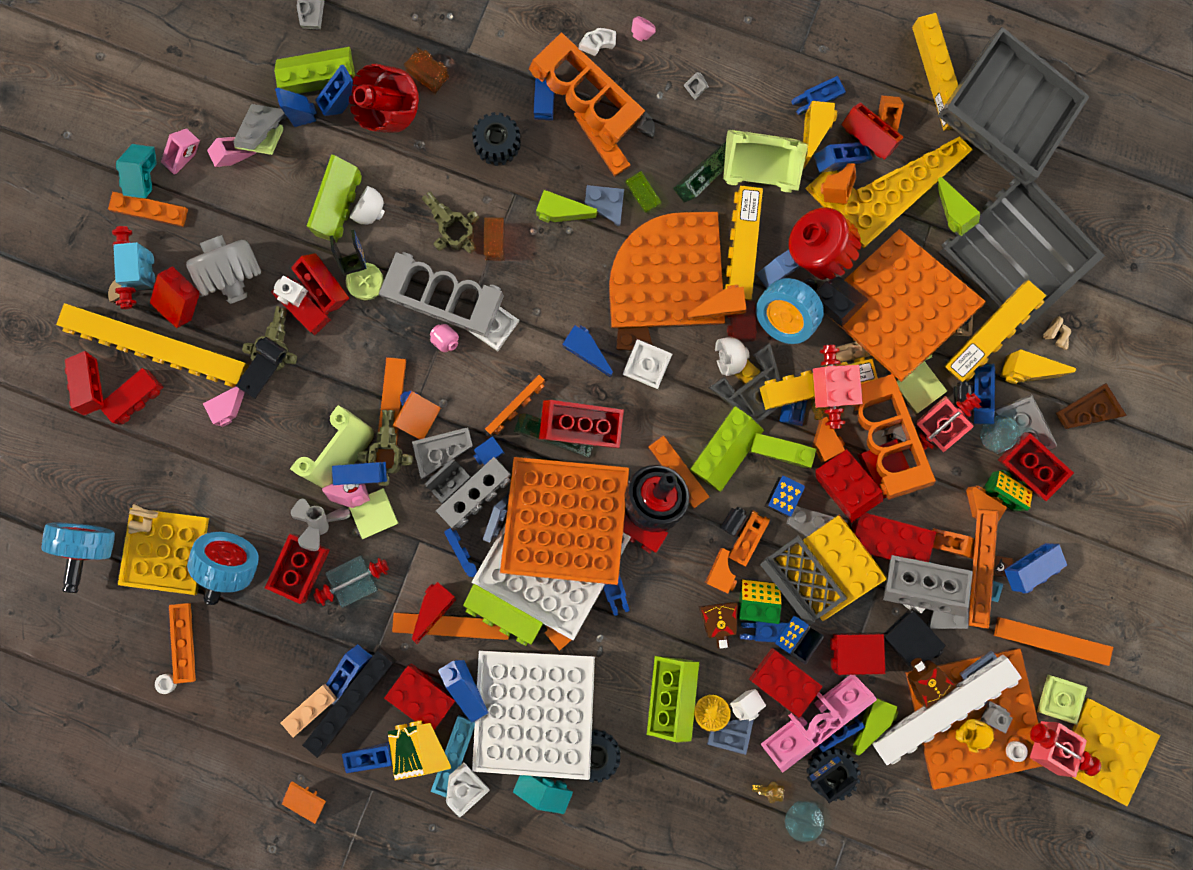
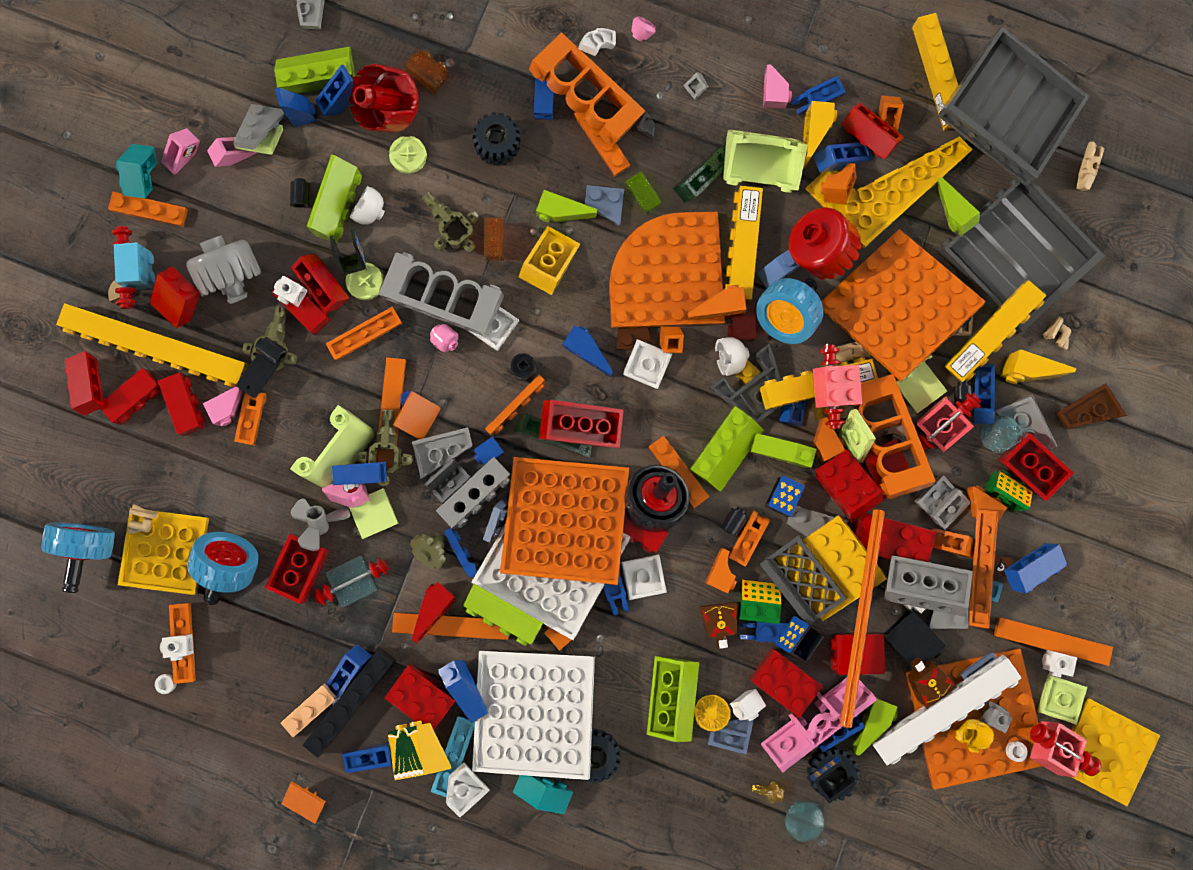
(177, 646): none -> white brick
(182, 404): none -> red brick
(250, 419): none -> orange plate
(299, 193): none -> black brick
(364, 333): none -> orange plate
(408, 154): none -> yellowish green tile
(429, 550): none -> olive plant
(523, 367): none -> black wheel
(549, 260): none -> yellow slope
(644, 577): none -> white tile
(671, 339): none -> orange brick
(775, 89): none -> bright pink slope
(840, 300): black slope -> none
(857, 436): none -> yellowish green tile
(862, 618): none -> orange axle
(942, 502): none -> light grey slope
(1059, 663): none -> white brick
(1089, 166): none -> tan hinge

